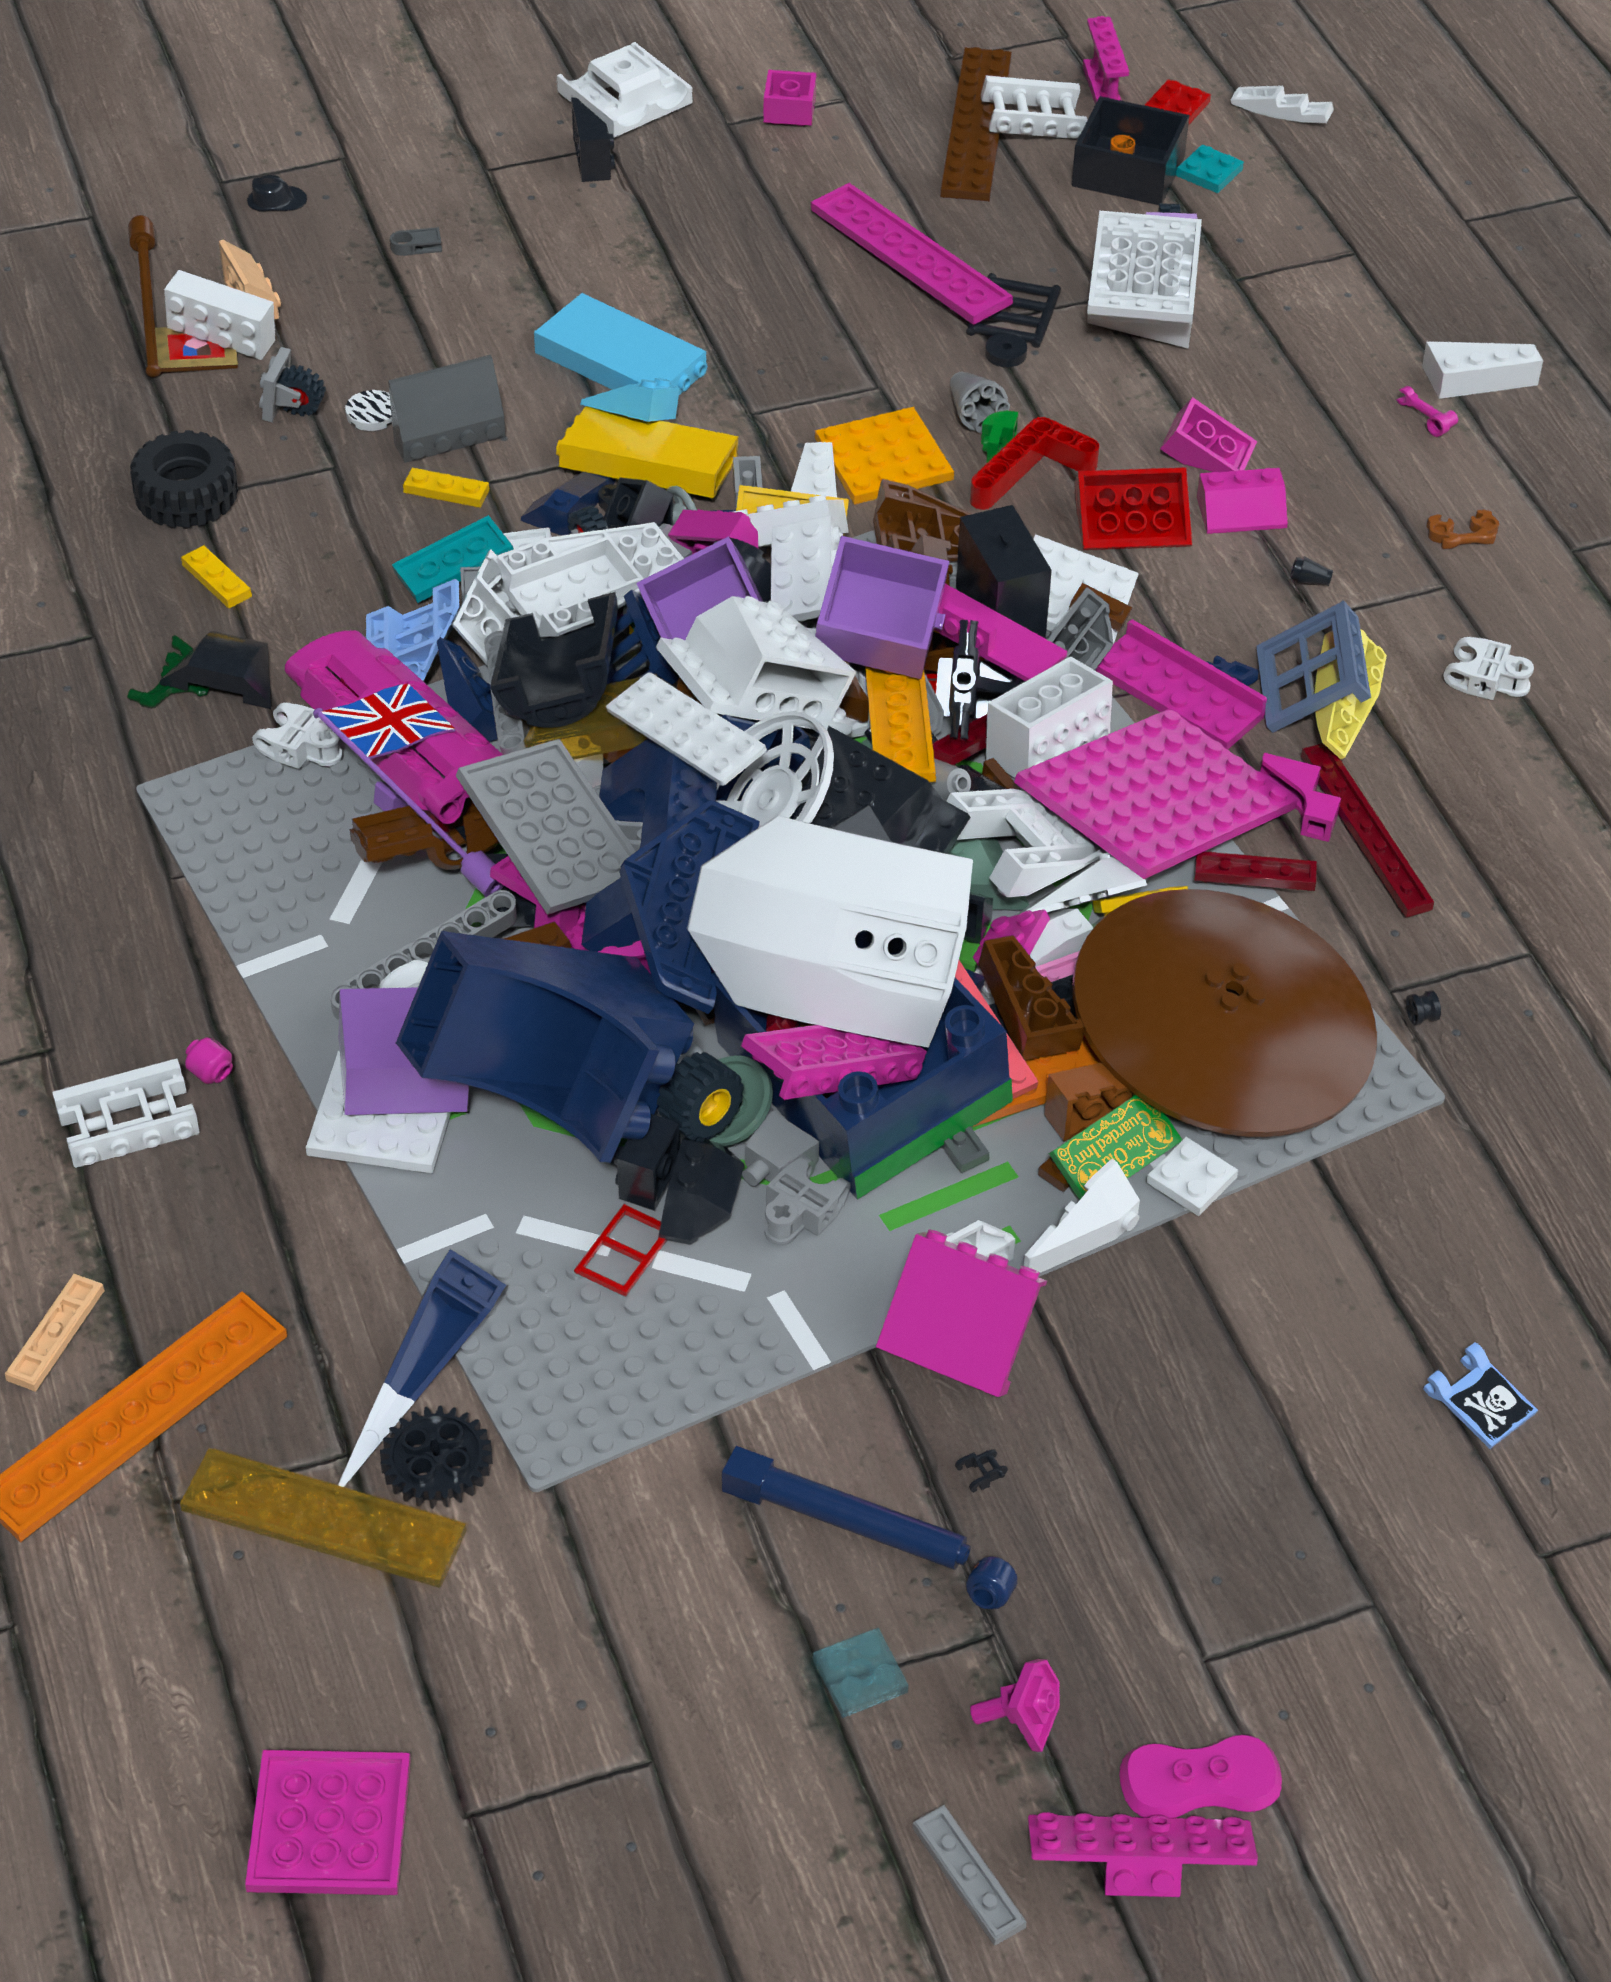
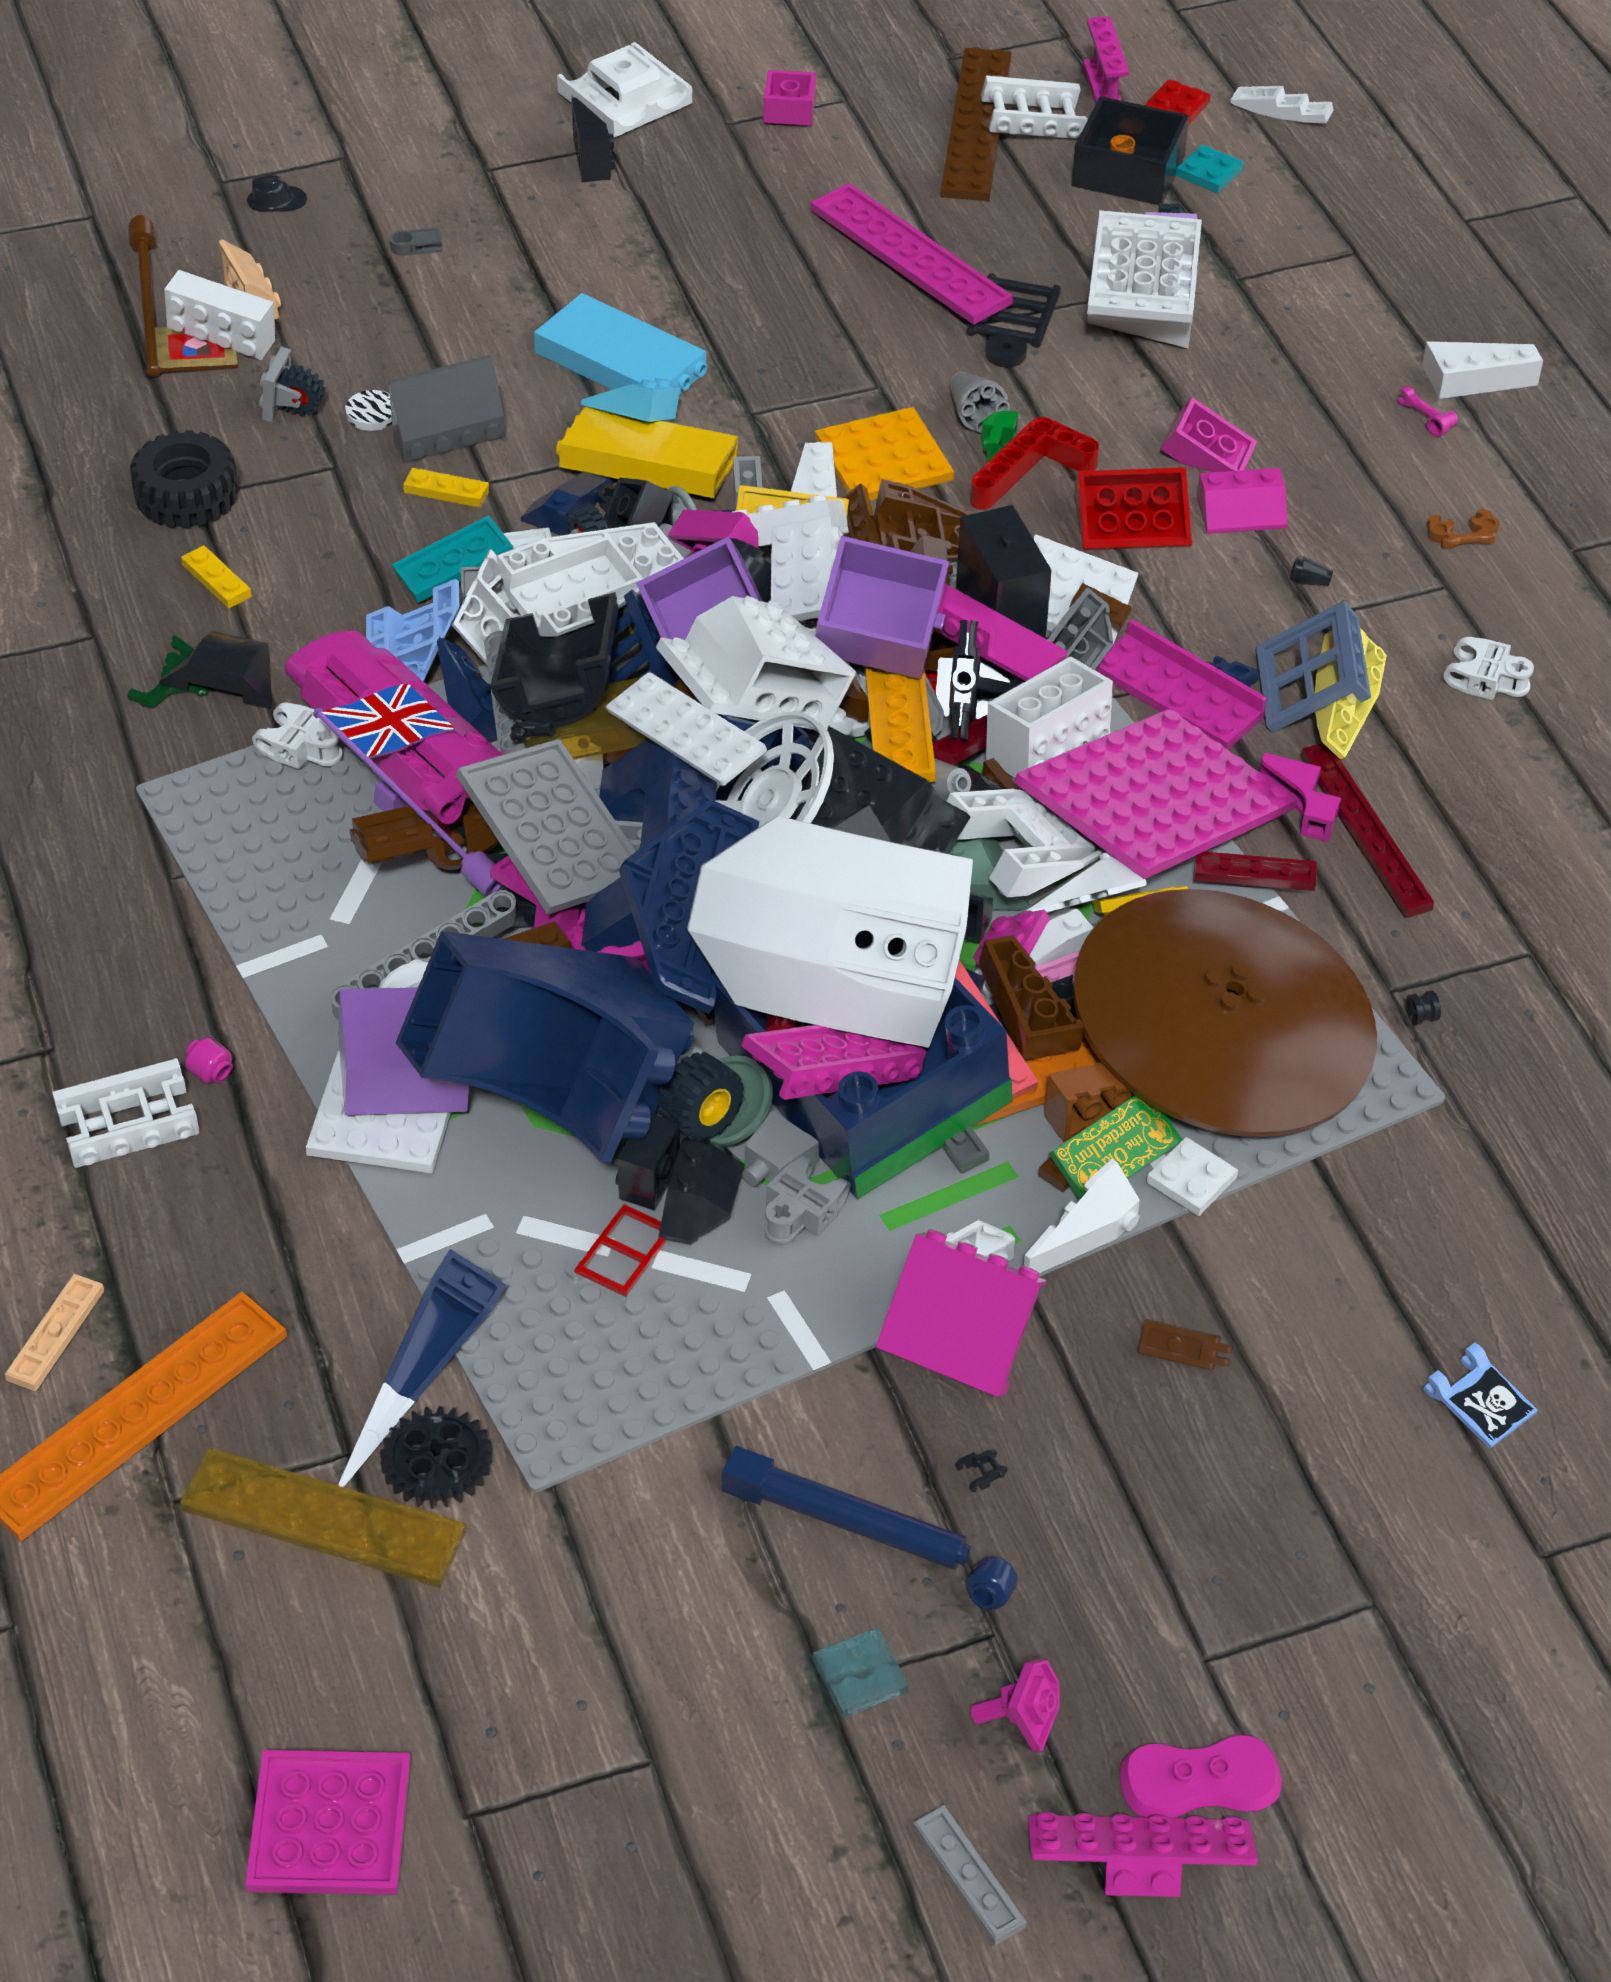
(524, 730): none -> black arm
(860, 516): none -> reddish brown tile
(1183, 1345): none -> reddish brown hinge

